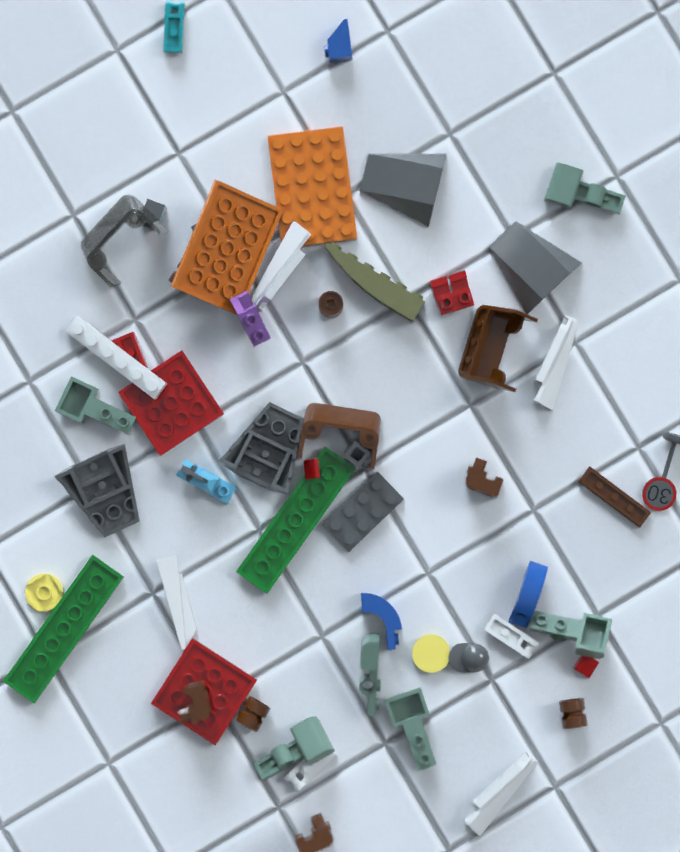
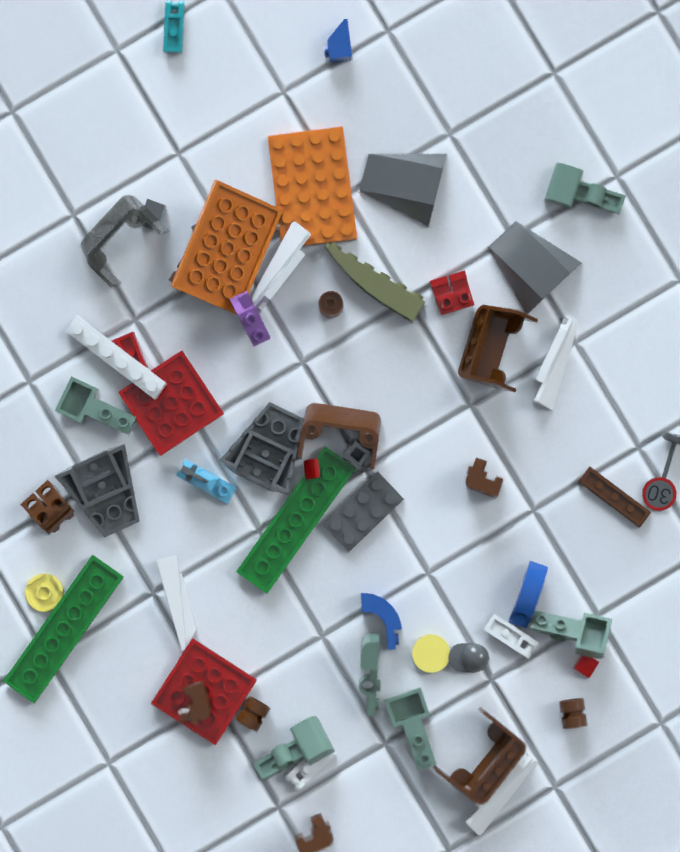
(53, 514): none -> reddish brown hips
(494, 766): none -> reddish brown windscreen

